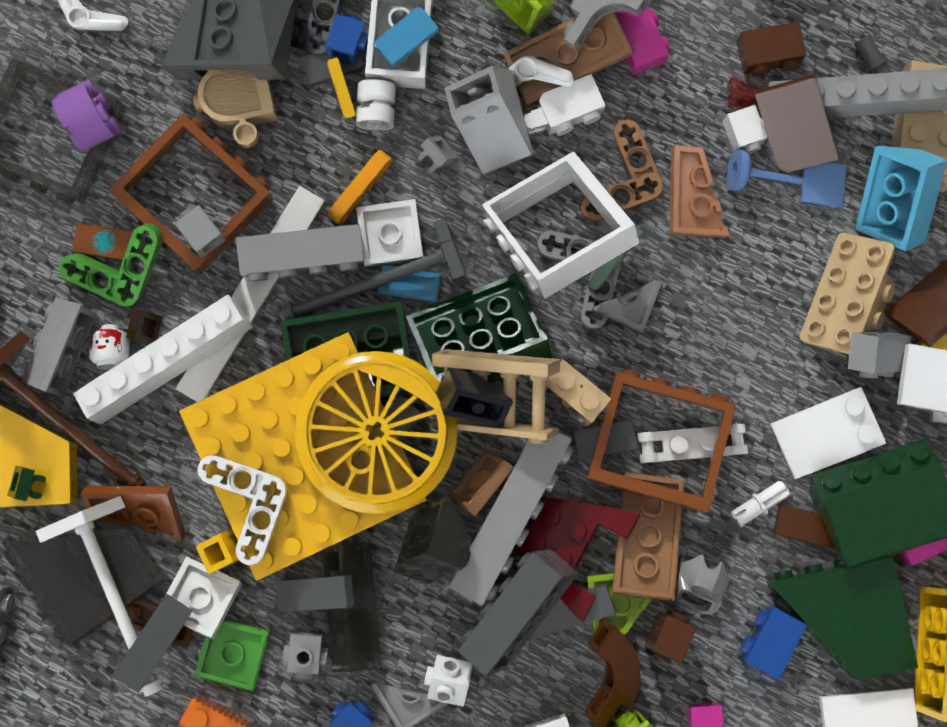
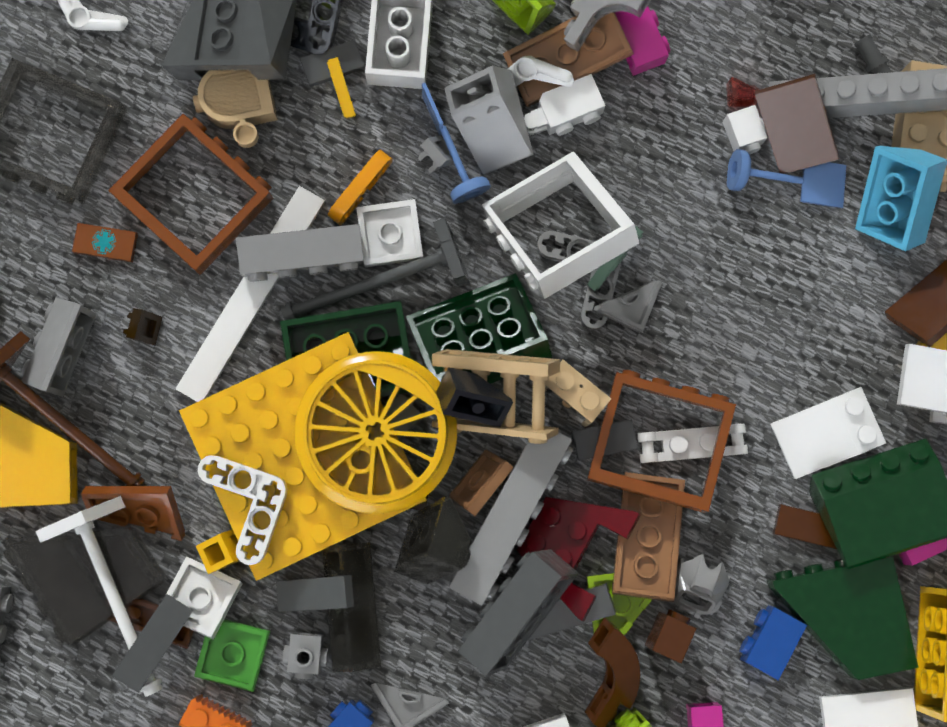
(22, 482): dark green tile -> none
(85, 115): medium lavender brick -> none
(108, 347): white head -> none
(117, 279): bright green beam -> none
(163, 360): white brick -> none
(199, 230): light grey brick -> none
(347, 38): blue brick -> none
(376, 102): white wheel -> none
(406, 36): dark azure tile -> none
(417, 287): dark azure tile -> none
(448, 680): white brick -> none
(470, 187): none -> medium blue piece
(636, 175): medium nougat beam -> none
(692, 197): nougat wing -> none
(760, 503): white axle -> none
(771, 48): reddish brown brick -> none
(850, 293): tan bracket -> none
(877, 353): light grey brick -> none

